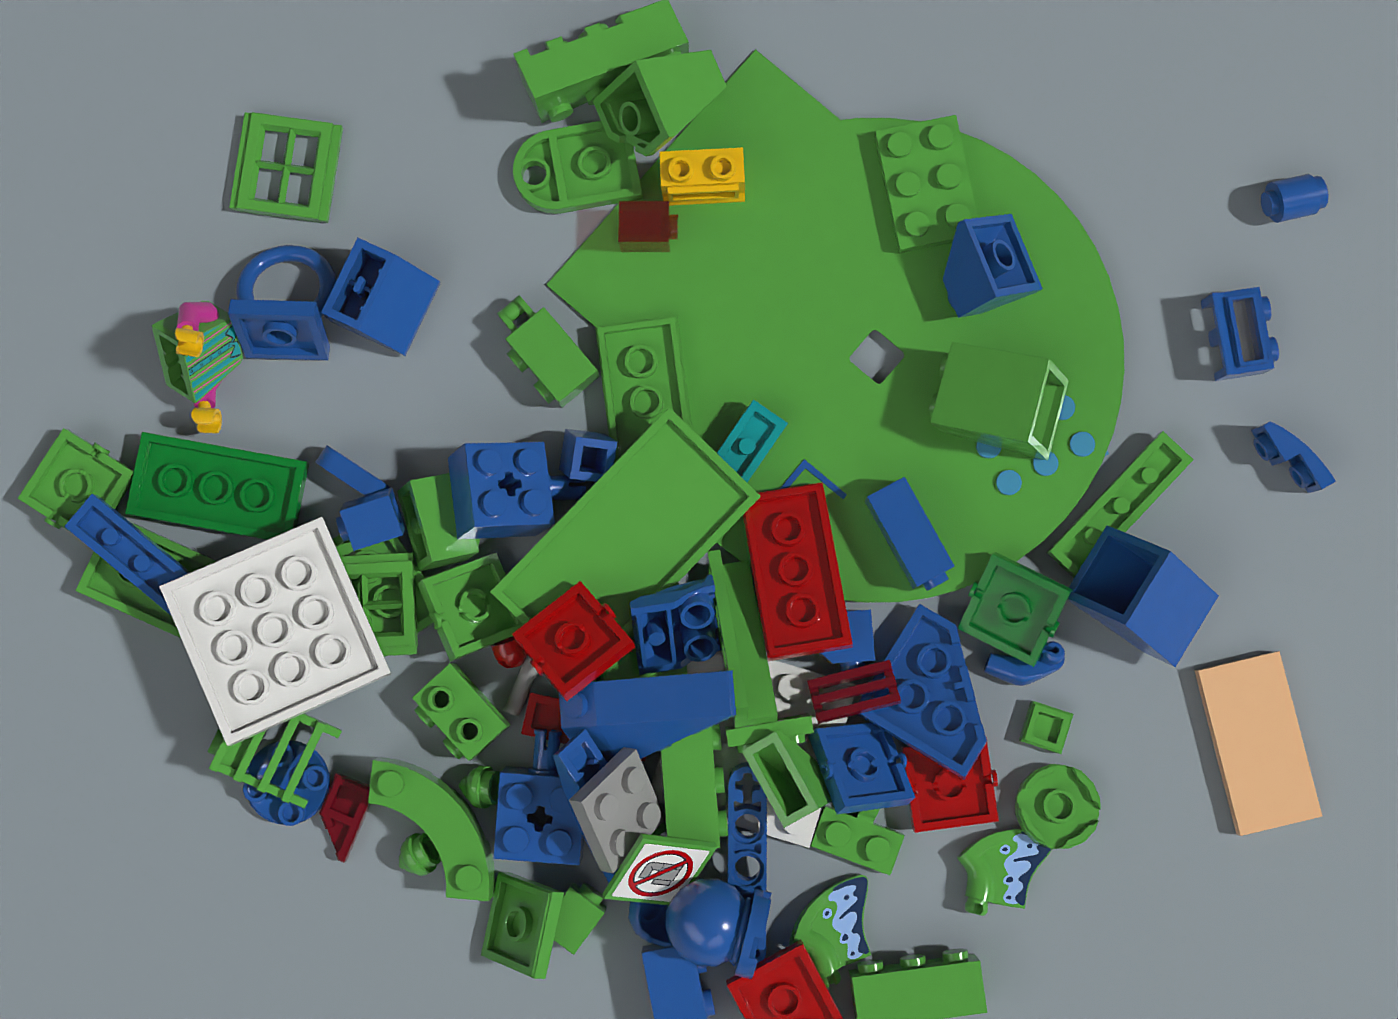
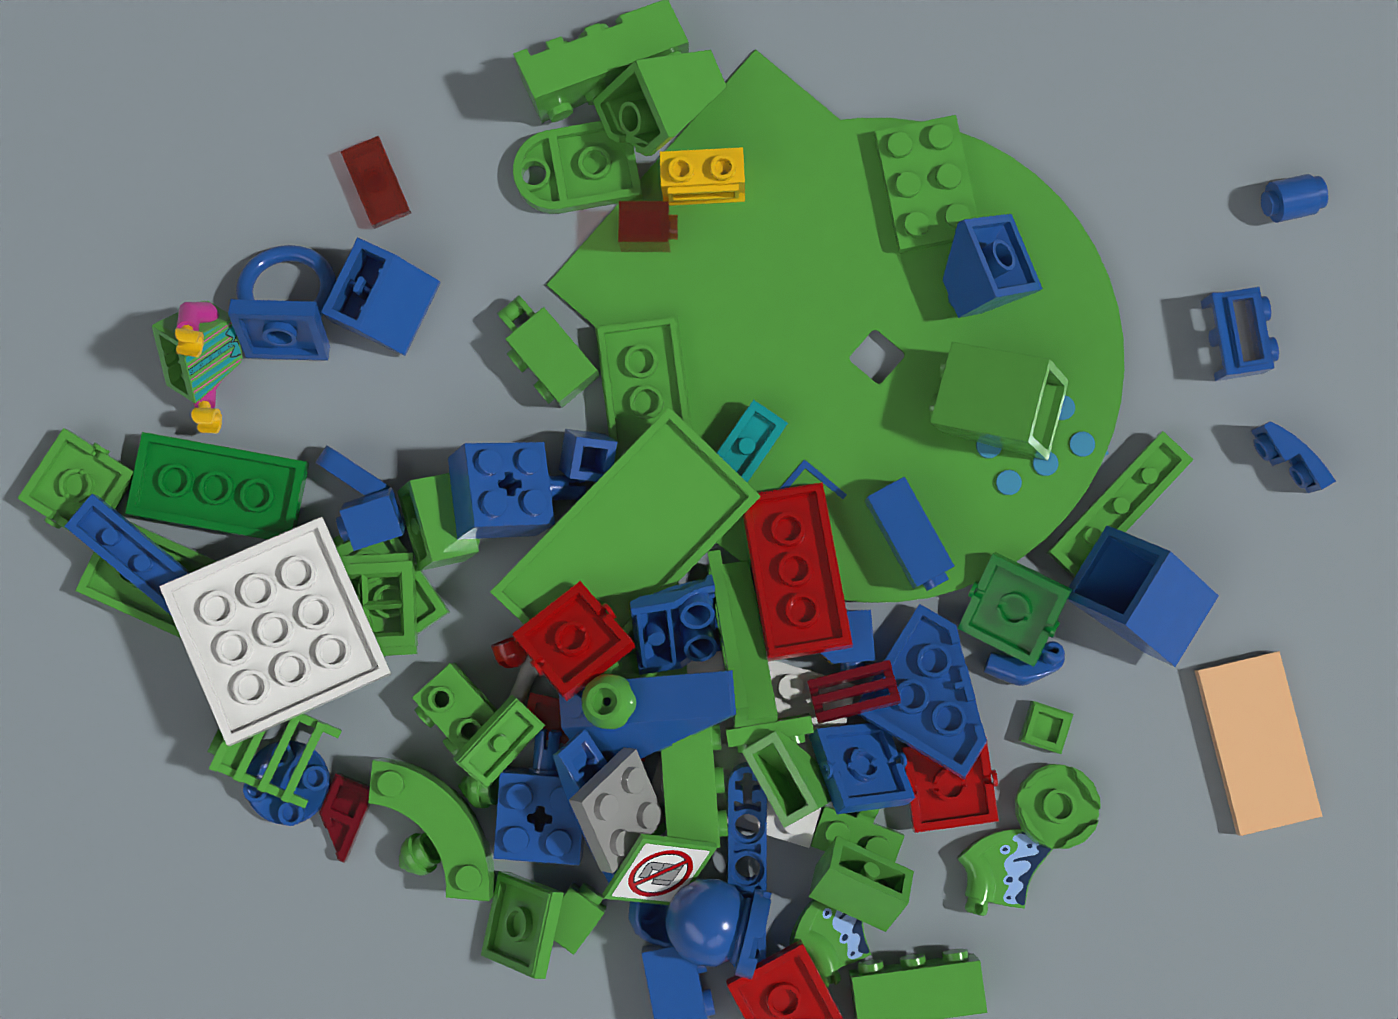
(250, 162): bright green piece -> none
(376, 182): none -> clear red plate
(465, 609): bright green plate -> none
(498, 741): none -> bright green plate
(622, 701): none -> bright green plate
(861, 884): none -> bright green brick

